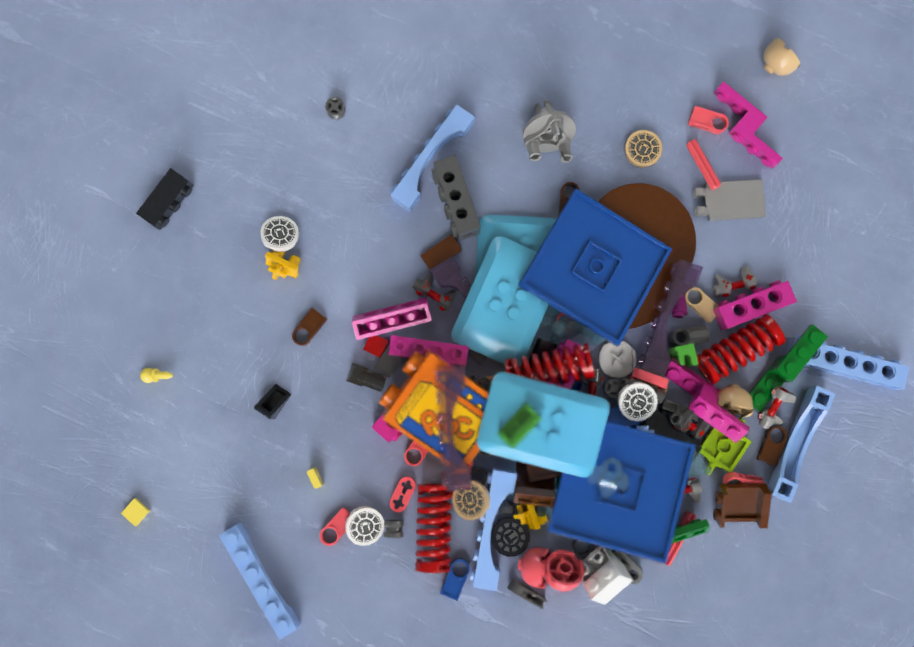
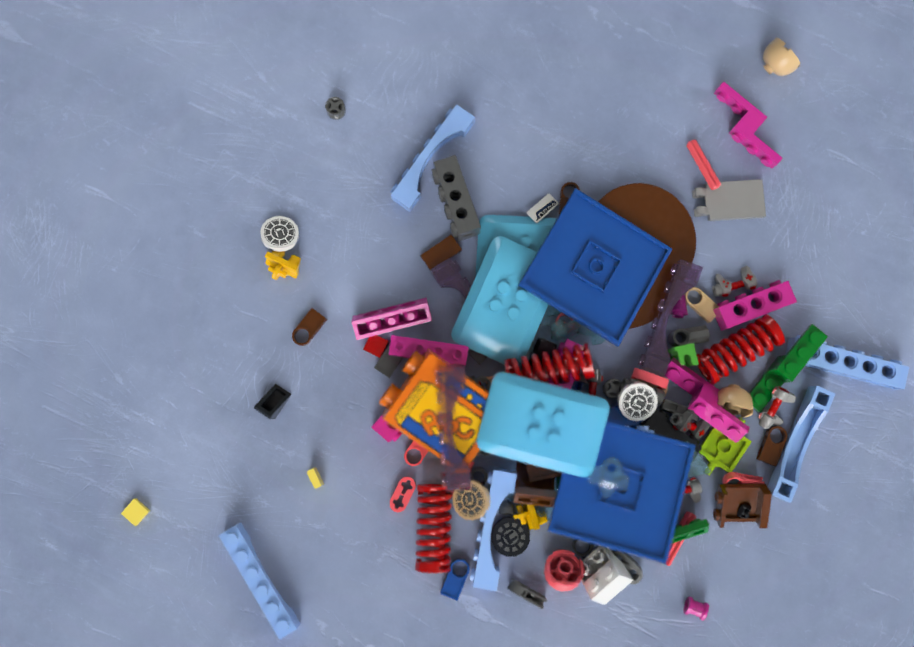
(153, 375): light yellow bar -> none
(165, 199): black brick -> none
(337, 524): coral piece -> none
(362, 376): clear smoke piece -> none
(364, 525): tile -> none
(393, 528): dark grey wheel -> none
(423, 288): dark grey piece -> none
(519, 426): bright green hinge -> none
(533, 566): coral cylinder -> none
(542, 208): none -> white sticker
(549, 132): light grey piece -> none
(617, 361): white tile -> none
(643, 148): tile -> none
(696, 608): none -> dark pink bush
(702, 119): coral piece -> none
(744, 511): none -> black rock

